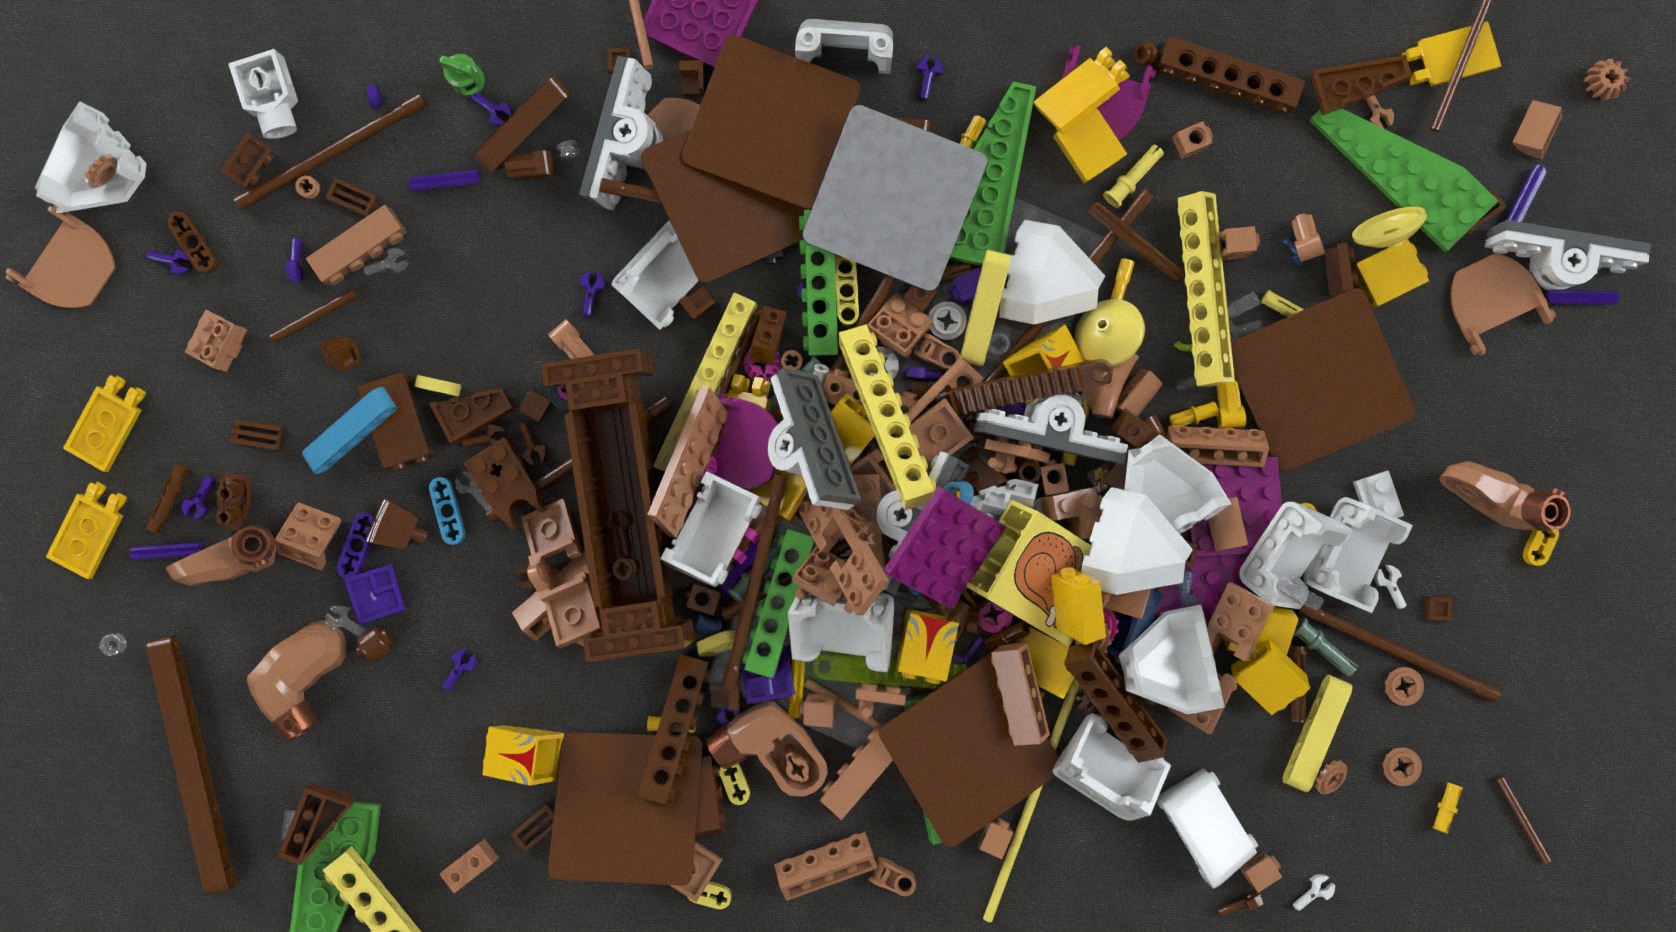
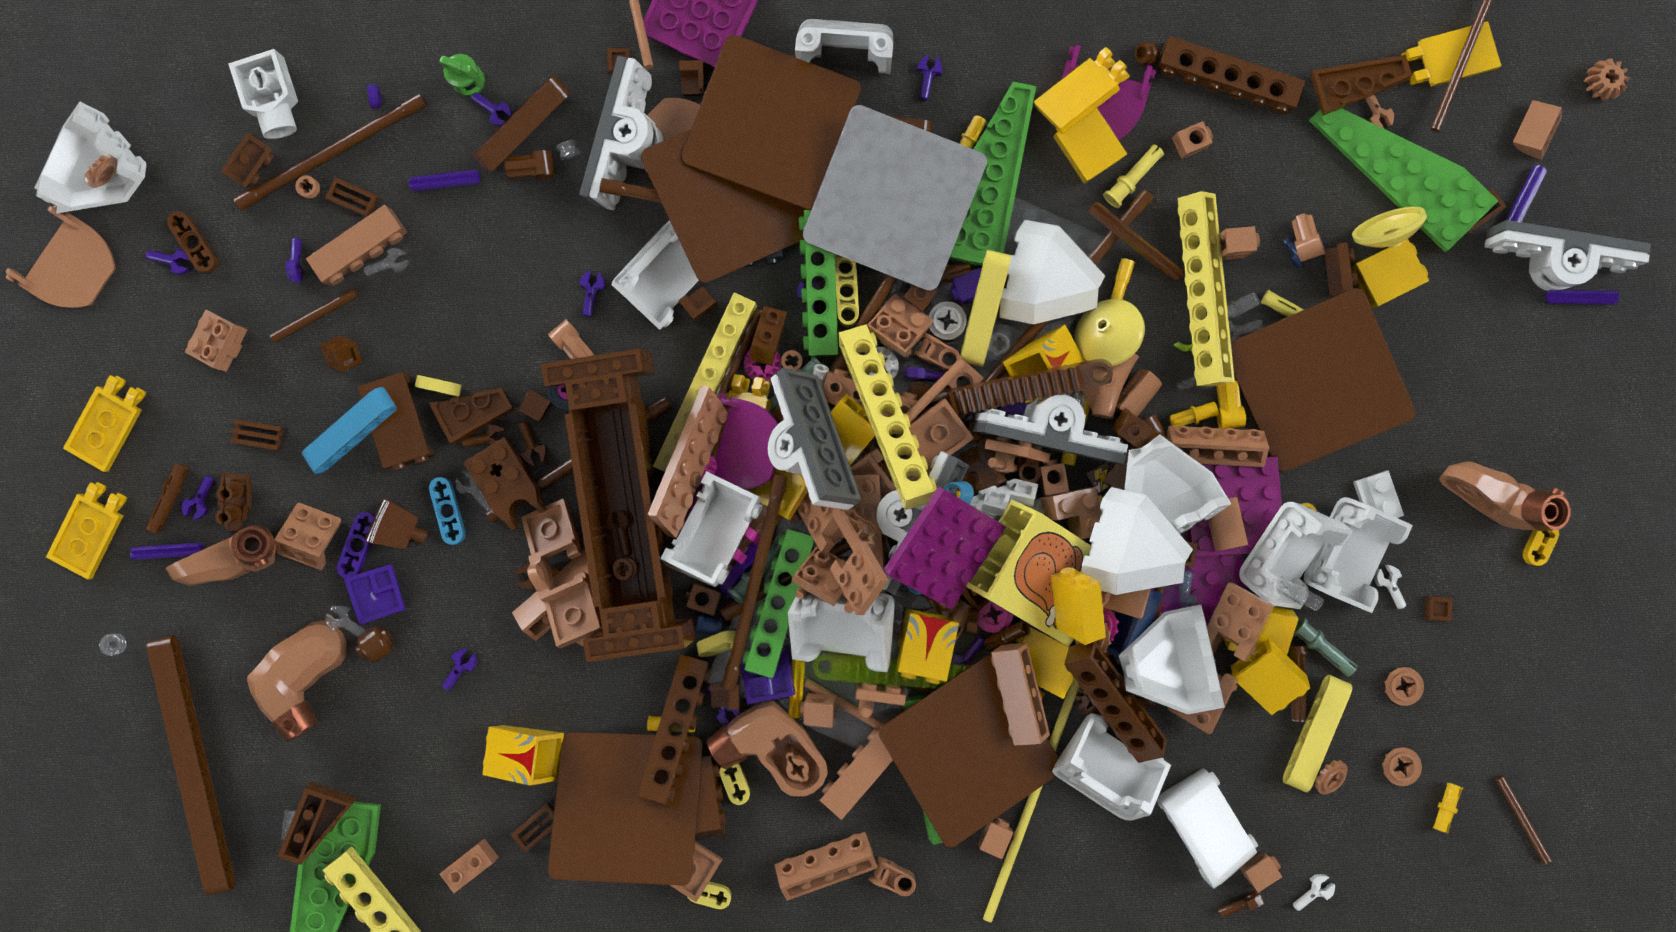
(1478, 687): reddish brown piece -> none
(1492, 294): nougat piece -> none

